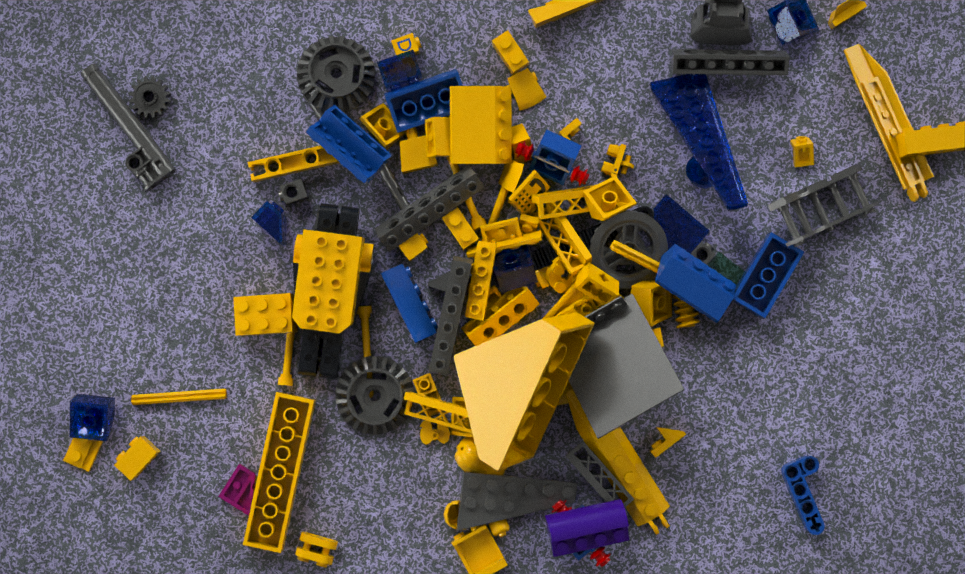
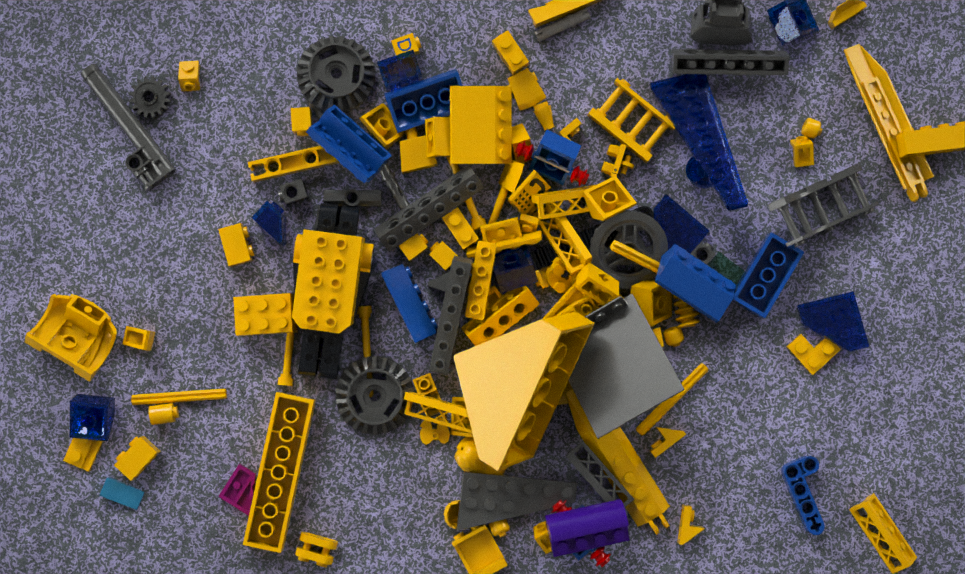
(74, 333): none -> yellow piece
(121, 493): none -> dark azure slope
(138, 338): none -> yellow slope
(163, 413): none -> yellow brick
(189, 75): none -> yellow bracket
(236, 244): none -> yellow brick
(301, 120): none -> yellow brick
(366, 198): none -> dark grey piece
(442, 255): none -> yellow brick
(542, 537): none -> yellow bracket
(544, 115): none -> yellow cone
(563, 24): none -> light grey pin
(614, 127): none -> yellow fence
(665, 406): none -> yellow axle
(673, 336): none -> yellow piece
(686, 530): none -> yellow slope
(811, 128): none -> yellow piece
(812, 357): none -> yellow plate
(836, 320): none -> clear blue plate
(887, 532): none -> yellow fence

